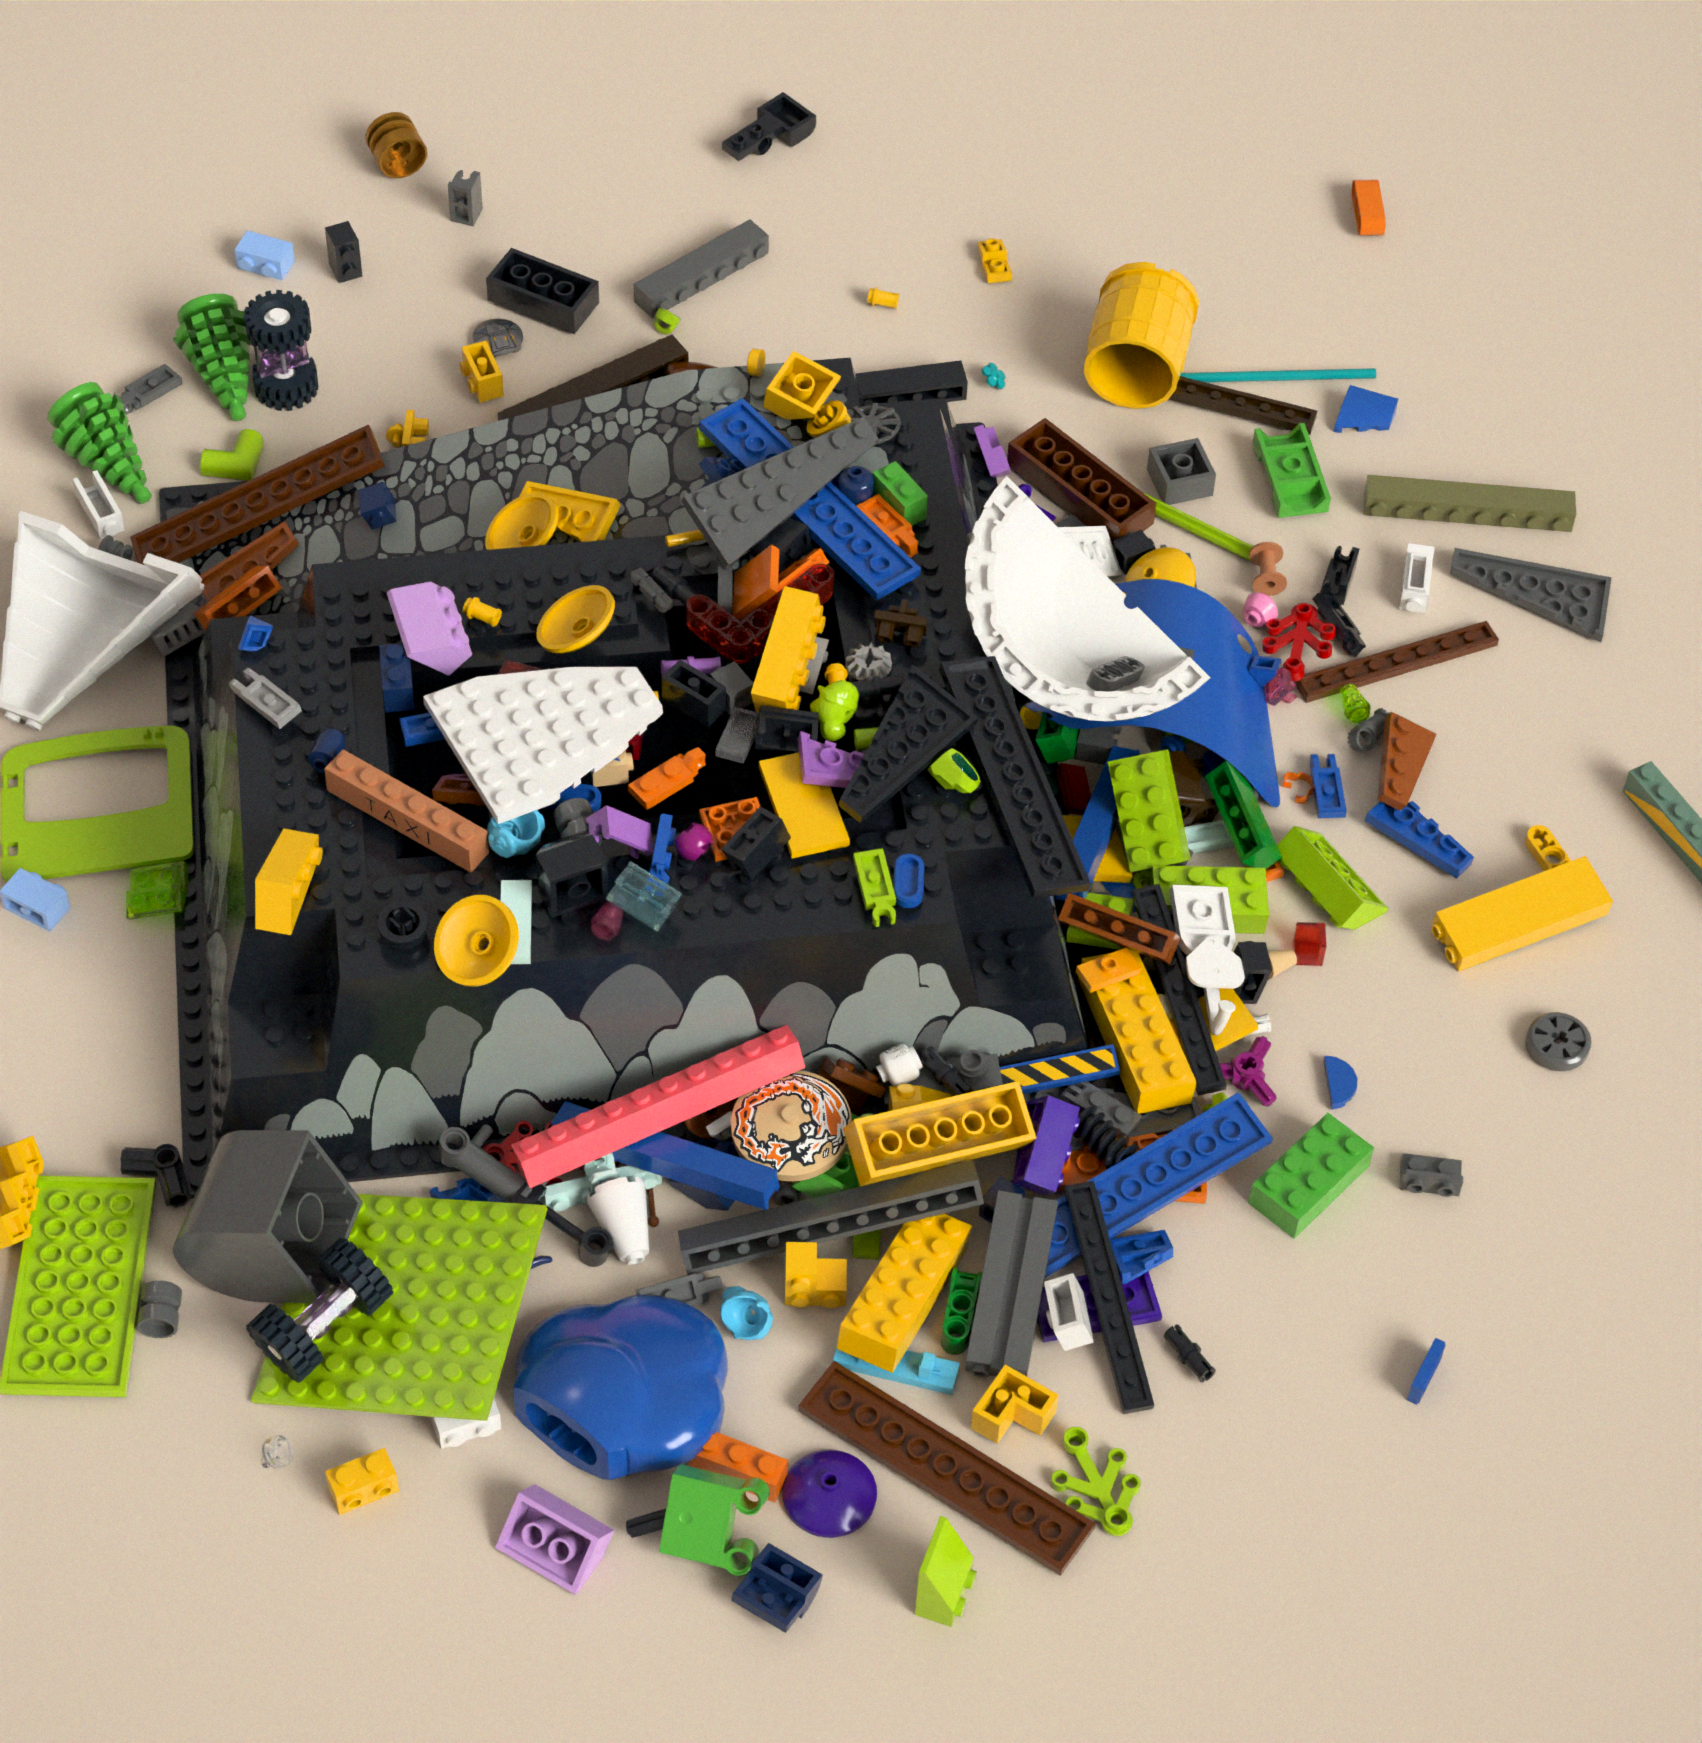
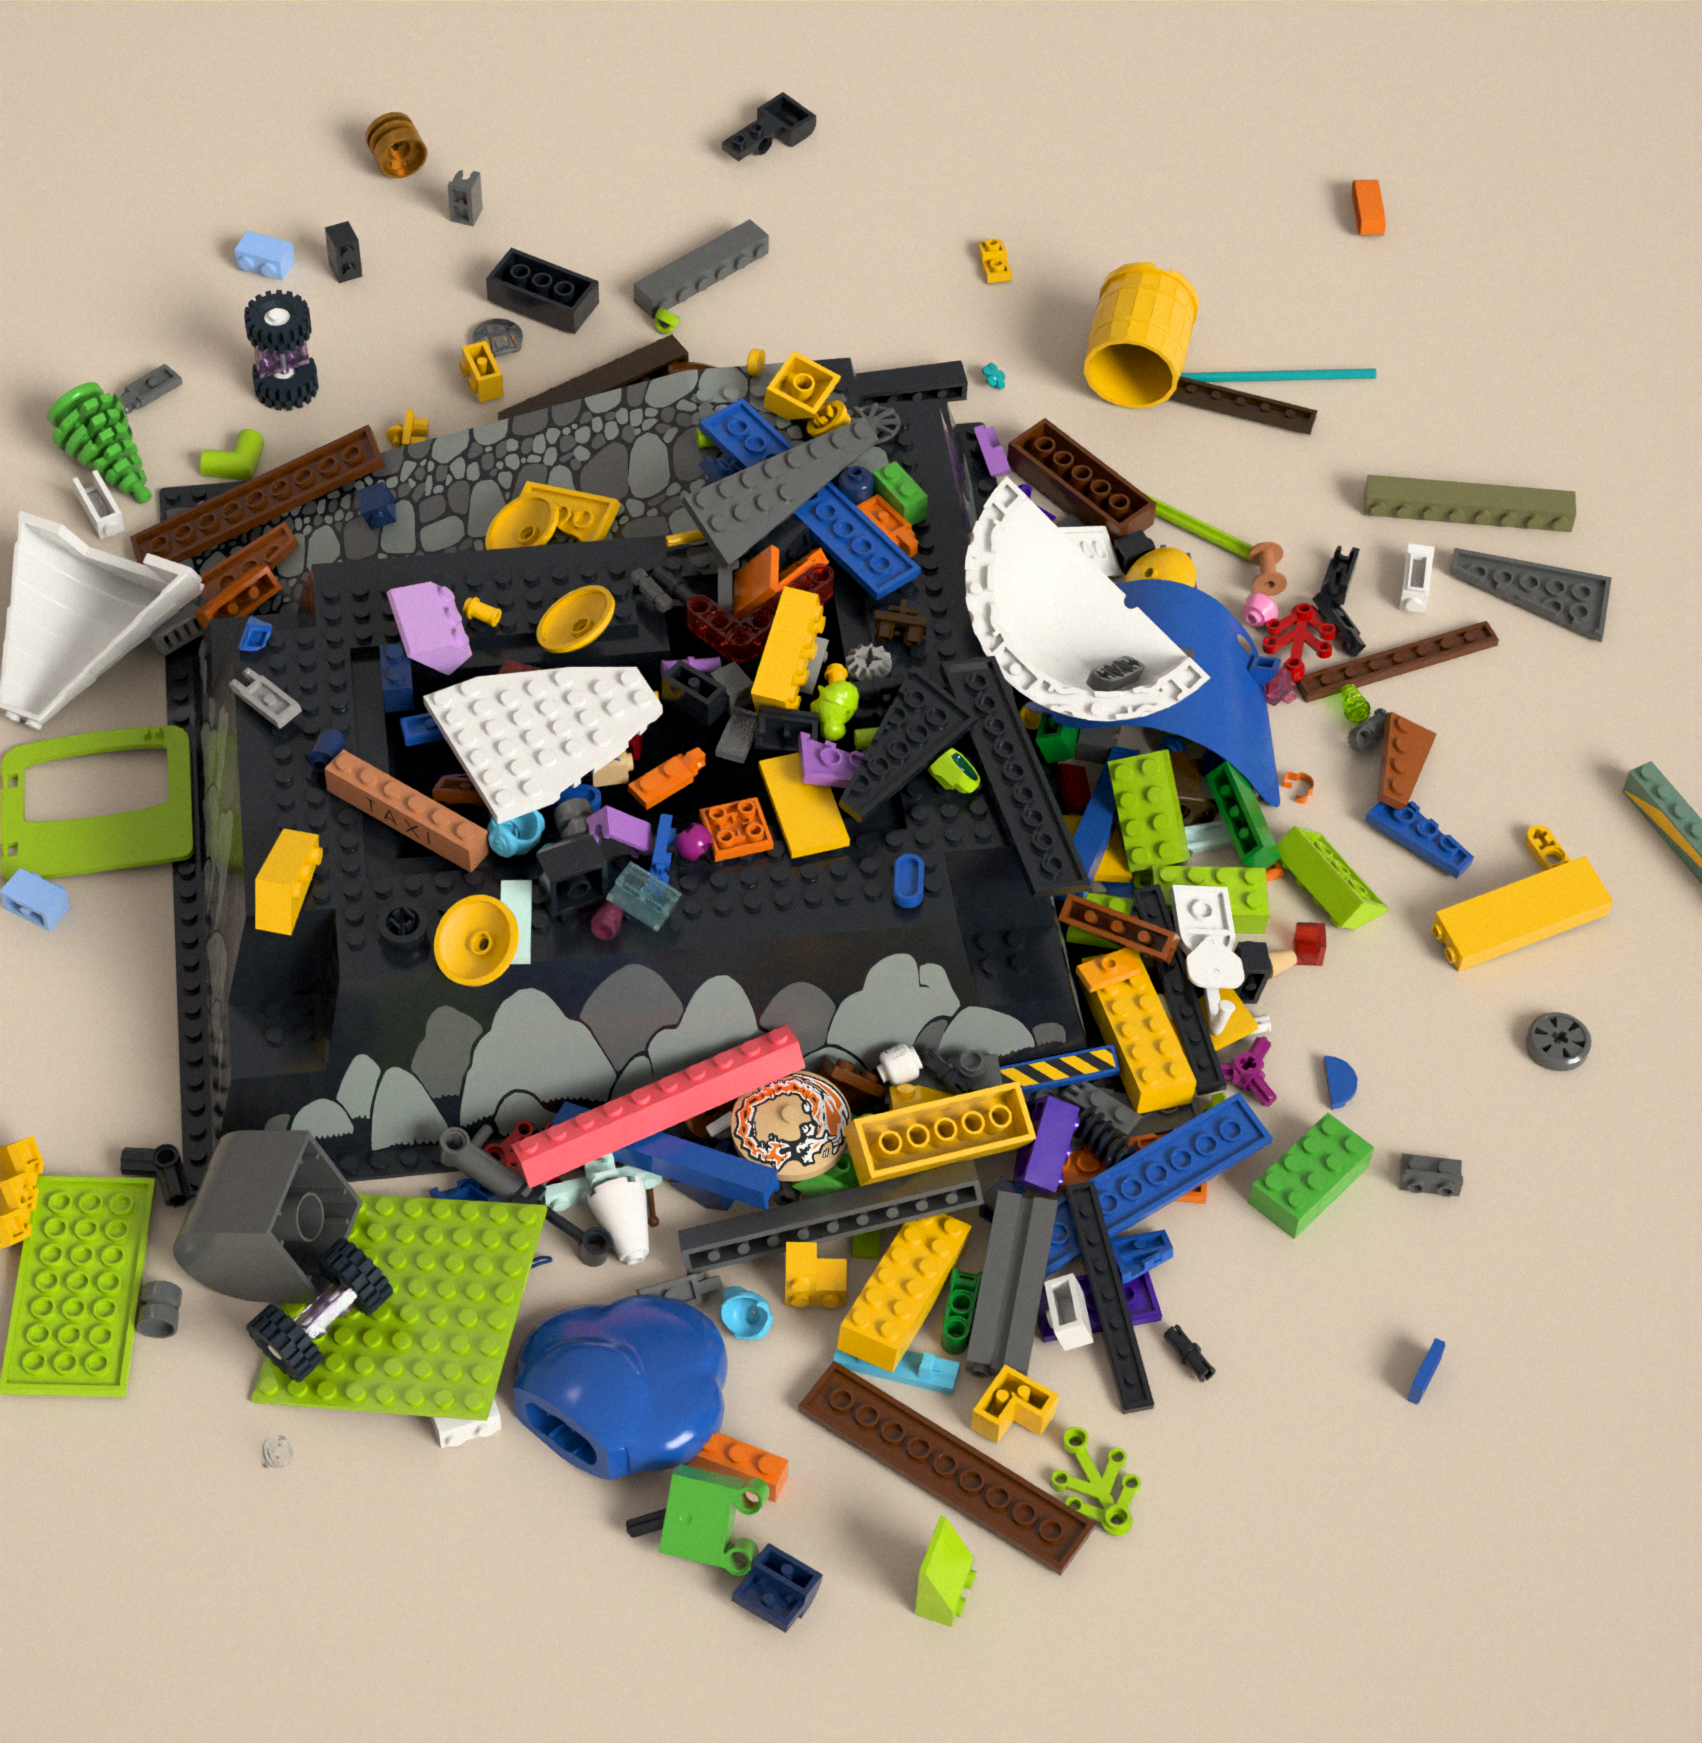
(116, 547): dark grey bush -> none
(157, 890): clear neon green slope -> none
(217, 347): bright green plant -> none
(362, 1481): yellow brick -> none
(554, 1538): lavender slope -> none
(756, 842): black hinge -> none
(825, 1508): dark purple dish -> none
(875, 884): lime plate -> none
(883, 298): yellow pin -> none
(1181, 471): dark grey brick -> none
(1292, 472): bright green piece -> none
(1327, 788): blue hinge -> none
(1366, 410): blue slope -> none

